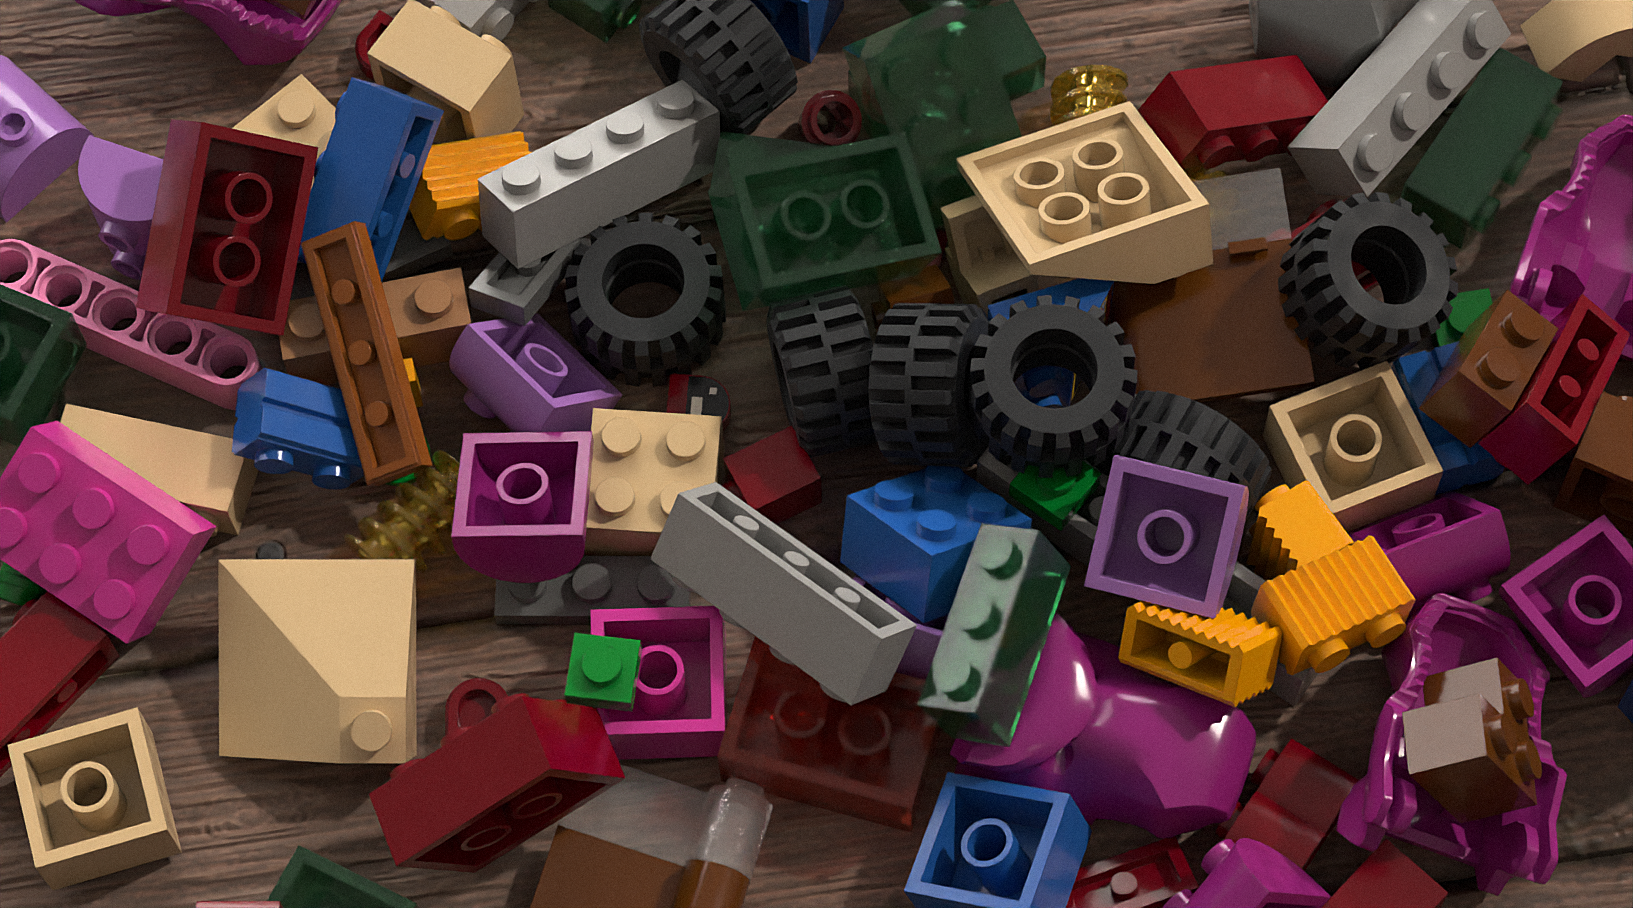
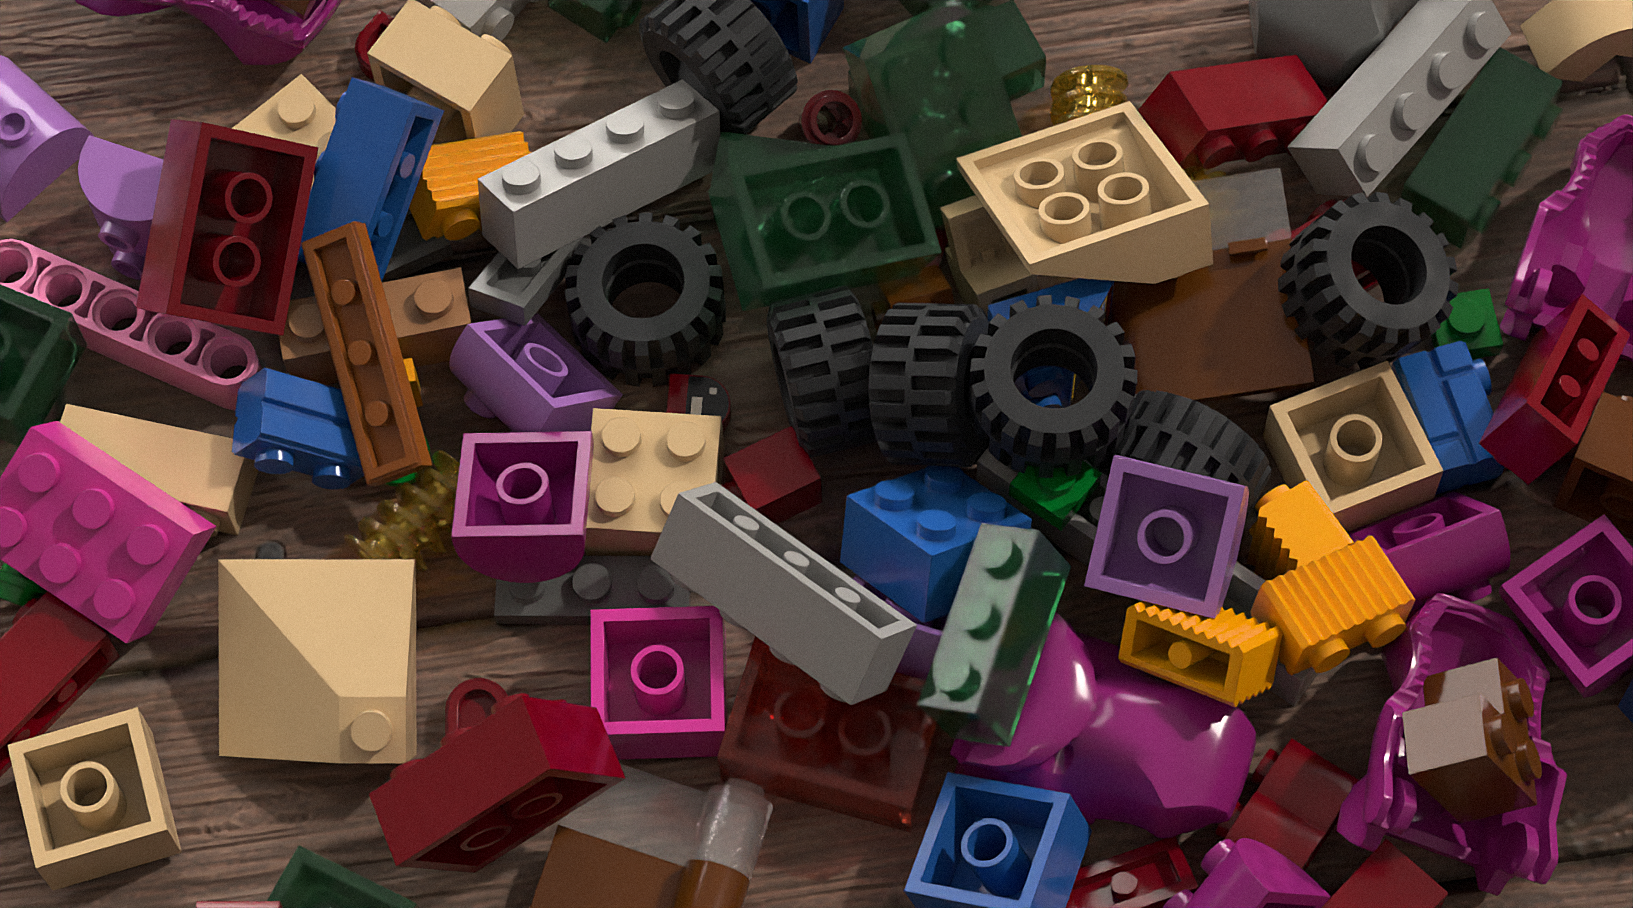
(603, 672): green plate -> none
(1488, 369): reddish brown brick -> none

